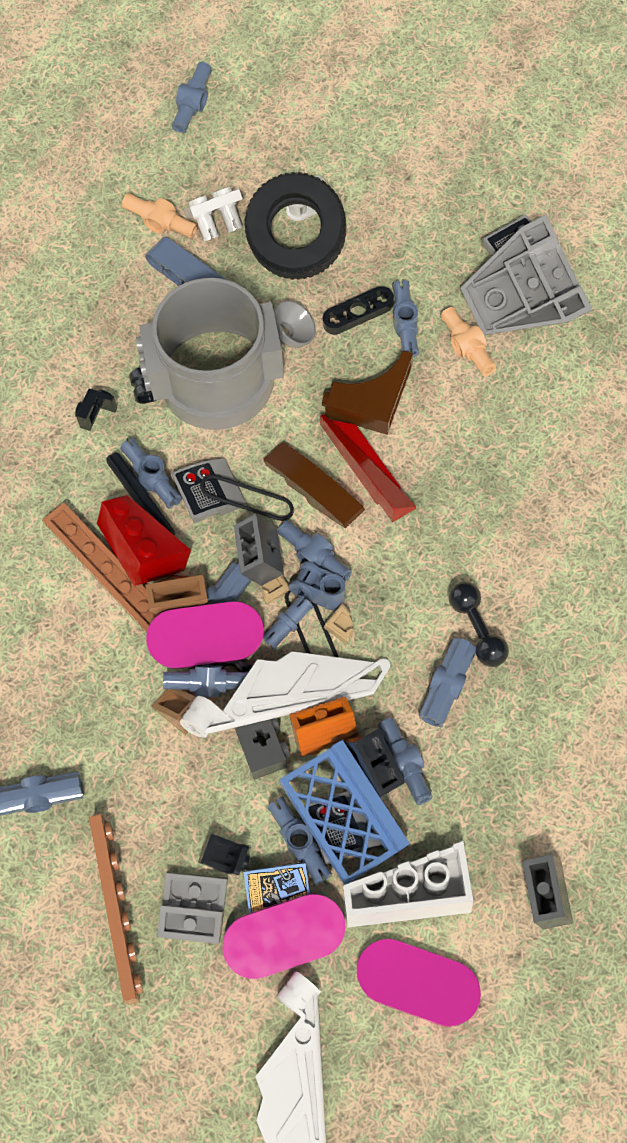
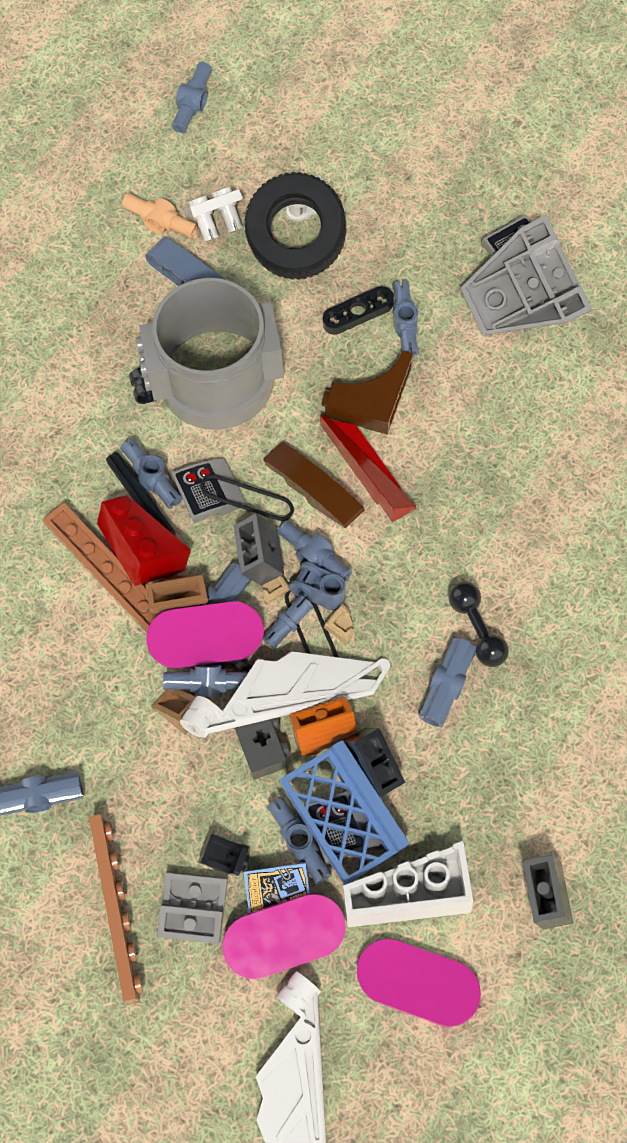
(92, 403): black bracket -> none
(298, 323): light grey piece -> none
(407, 759): sand blue pin -> none
(468, 341): light nougat pin -> none

